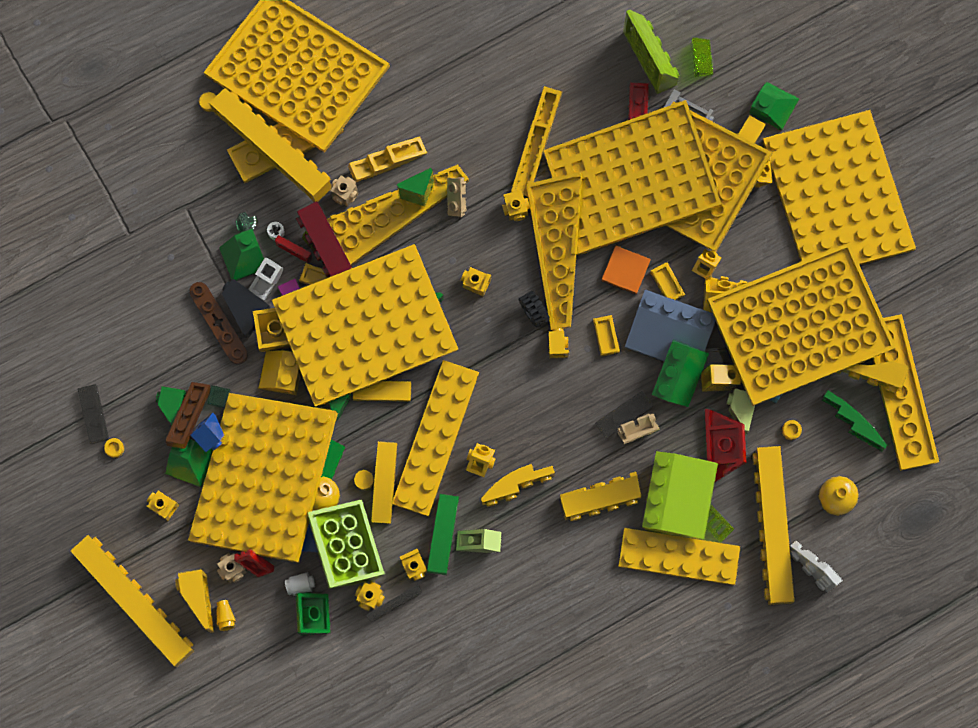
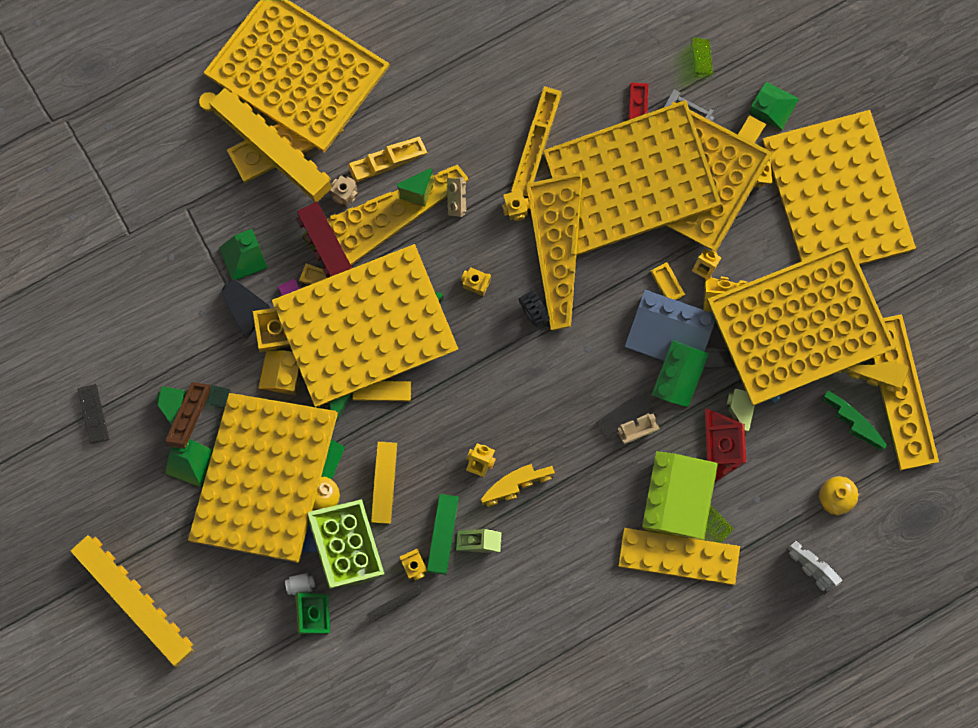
(114, 448): yellow tile -> none
(168, 508): yellow brick -> none
(195, 590): yellow slope -> none
(208, 433): blue slope -> none
(225, 617): yellow cone -> none
(228, 338): reddish brown piece -> none
(231, 575): tan brick -> none
(245, 223): clear green tile -> none
(254, 563): red tile -> none
(266, 278): white brick -> none
(270, 229): white bush -> none
(293, 249): red tile -> none
(364, 480): yellow tile -> none
(372, 603): yellow brick -> none
(435, 438): yellow plate -> none
(557, 344): yellow brick -> none
(601, 497): yellow wedge -> none
(606, 335): yellow tile -> none
(626, 270): orange tile -> none
(649, 52): lime slope -> none
(720, 378): yellow torso -> none
(774, 525): yellow brick -> none
(791, 430): yellow tile -> none

